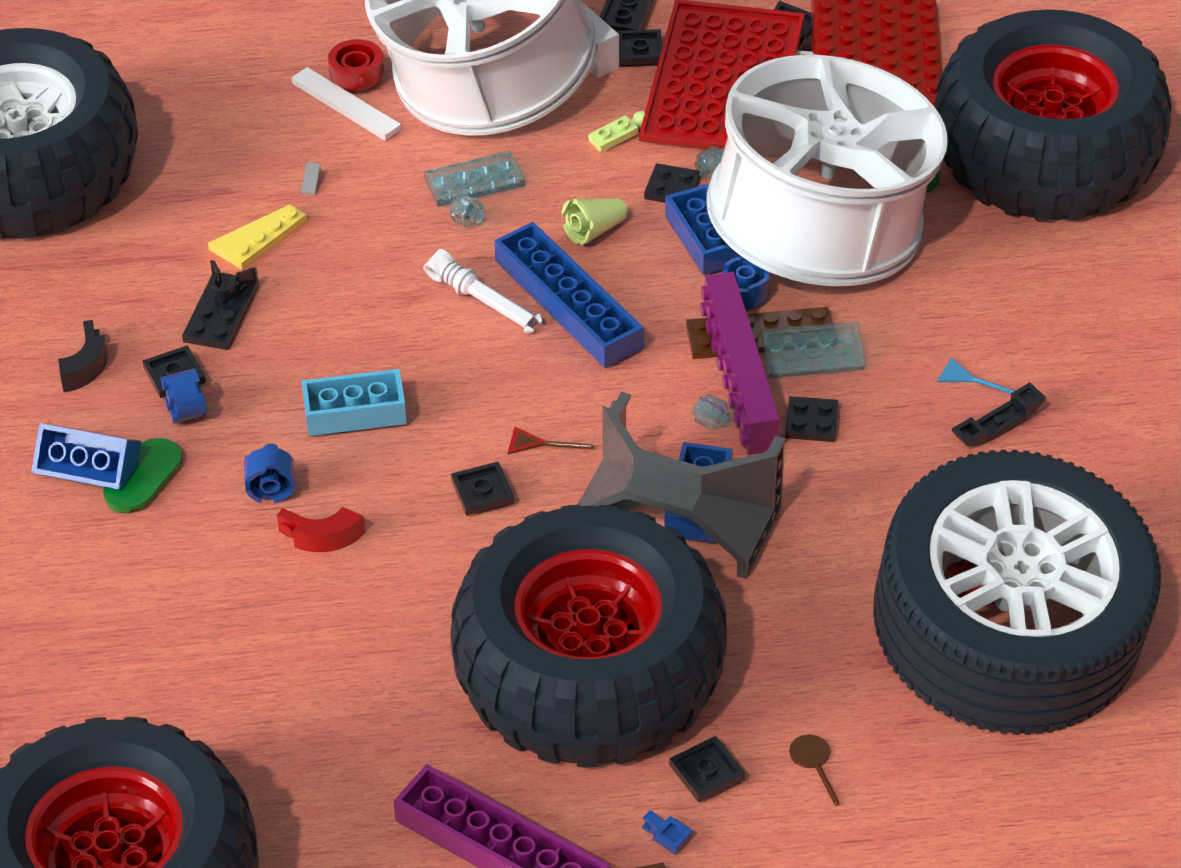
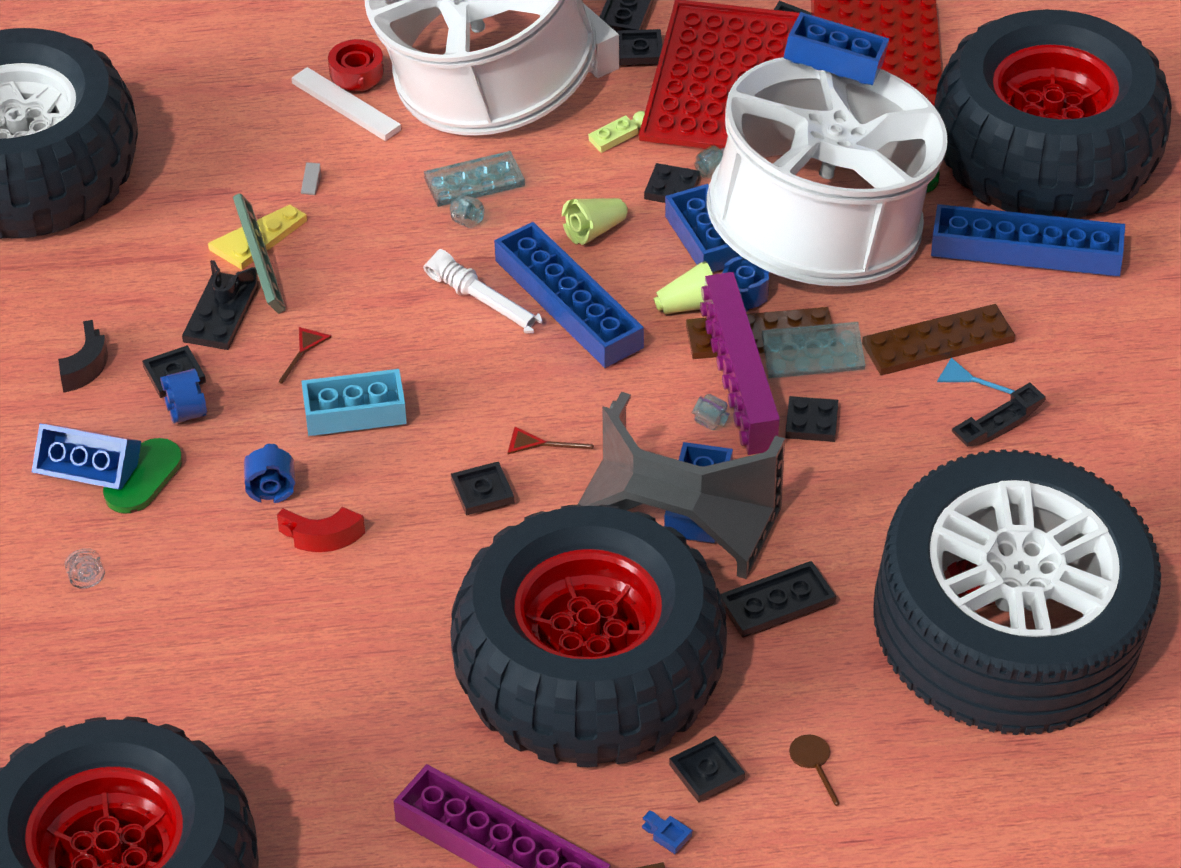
(84, 568): none -> clear wheel
(259, 253): none -> sand green tile
(307, 340): none -> reddish brown piece
(684, 292): none -> yellowish green cone
(777, 598): none -> black plate
(836, 48): none -> blue brick
(938, 339): none -> reddish brown plate
(1028, 240): none -> blue brick

